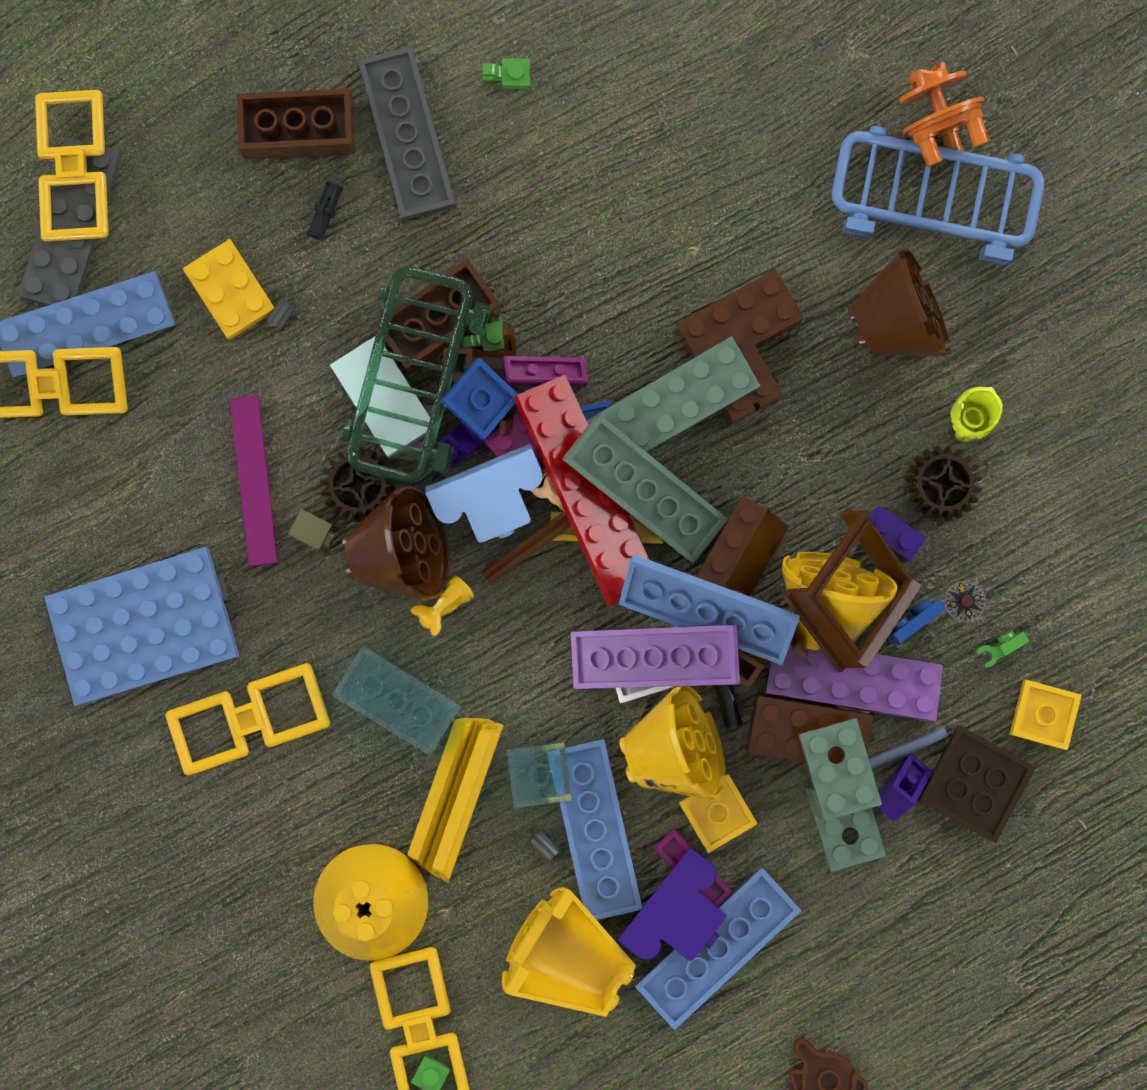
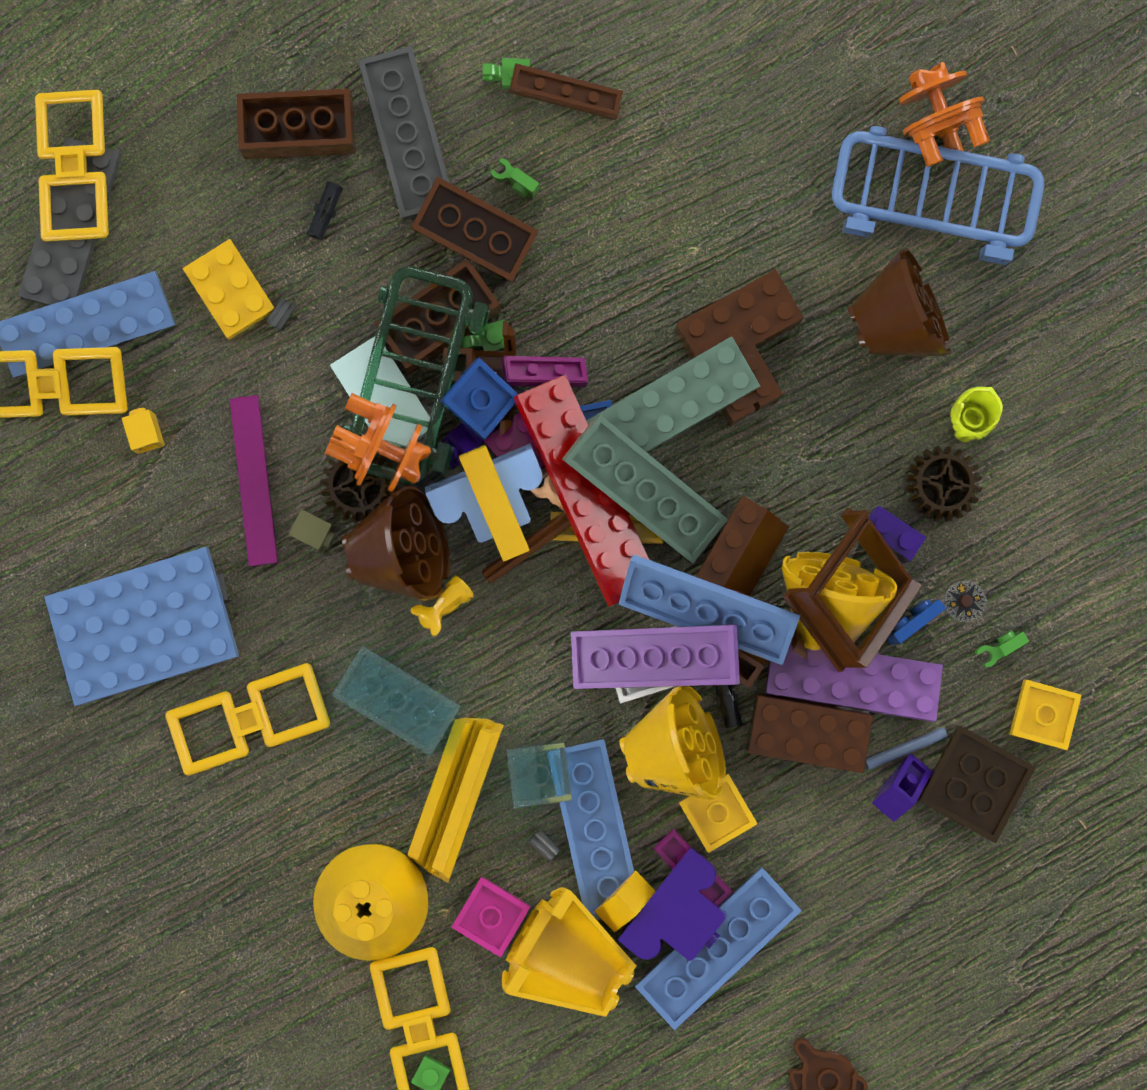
(143, 430): none -> yellow brick
(360, 450): none -> orange piece
(474, 229): none -> reddish brown brick
(491, 916): none -> dark pink plate
(494, 503): none -> yellow tile
(521, 182): none -> bright green plate
(565, 91): none -> reddish brown tile
(625, 901): none -> yellow slope
(842, 794): sand green bracket -> none

